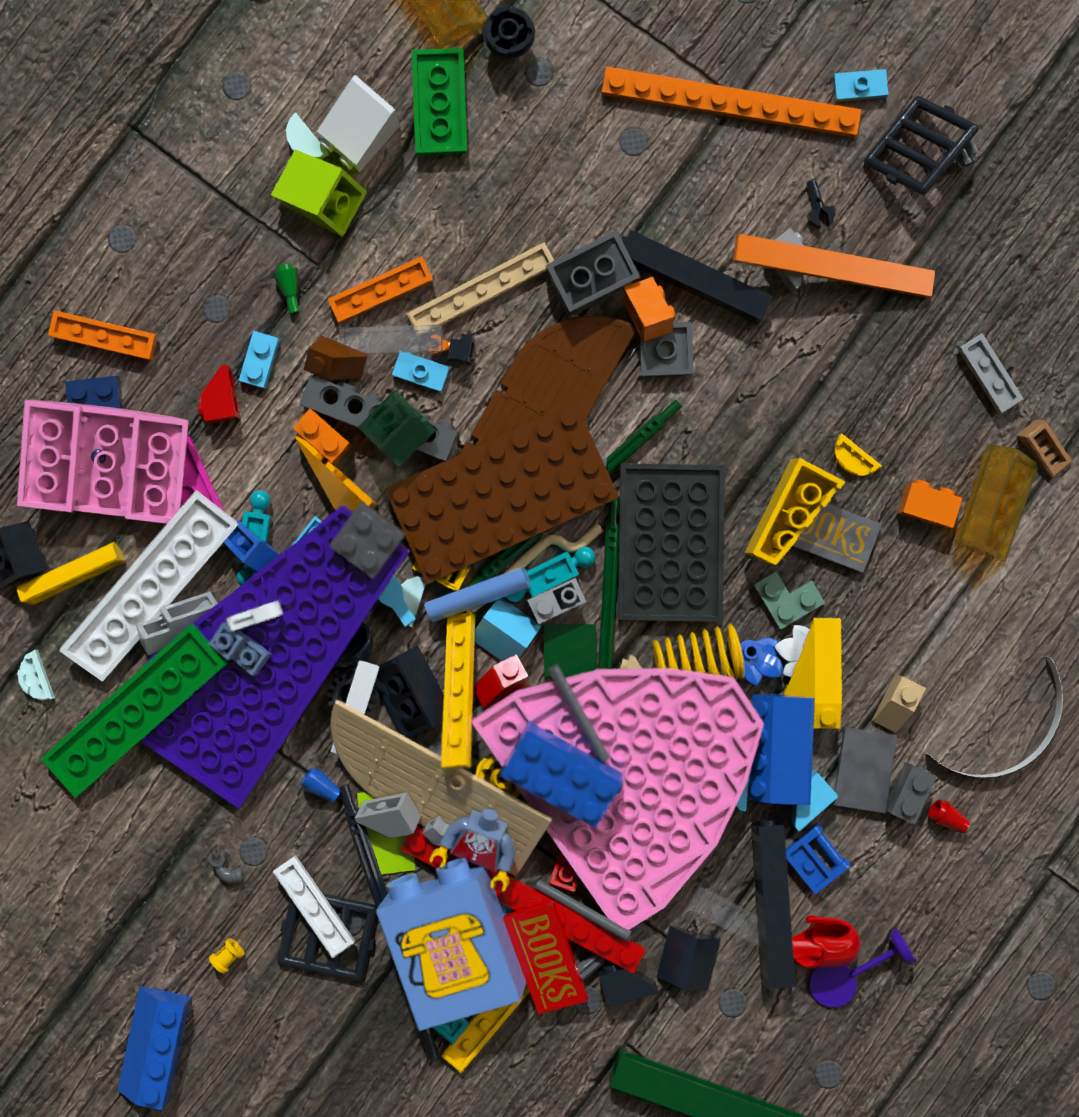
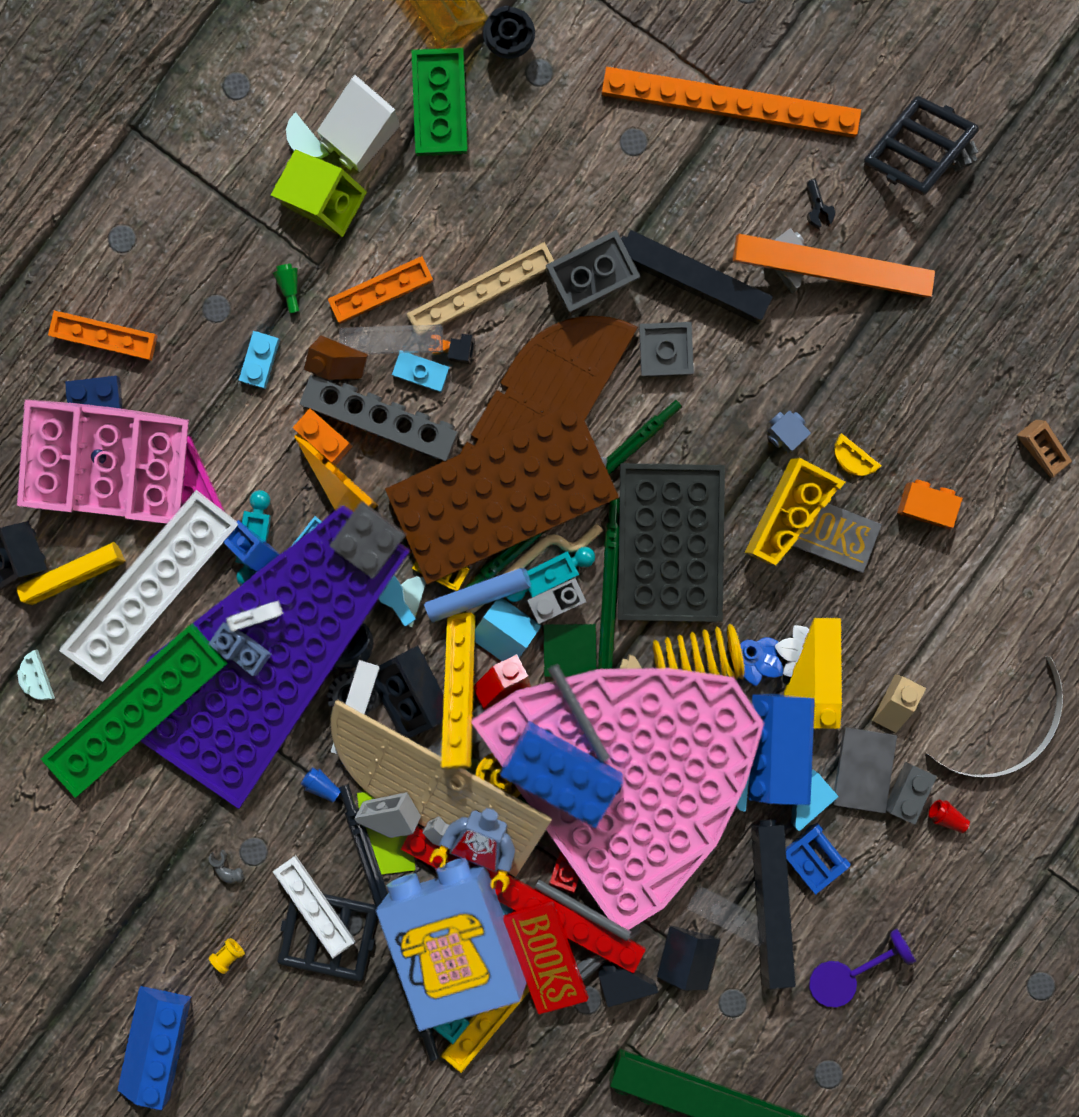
(173, 620): light grey slope -> none
(220, 398): red slope -> none
(396, 428): clear green slope -> none
(648, 309): orange brick -> none
(787, 430): none -> sand blue brick
(787, 606): sand green plate -> none
(826, 943): red hair -> none
(860, 85): medium azure plate -> none
(990, 373): light grey plate -> none
(996, 502): clear yellow slope -> none

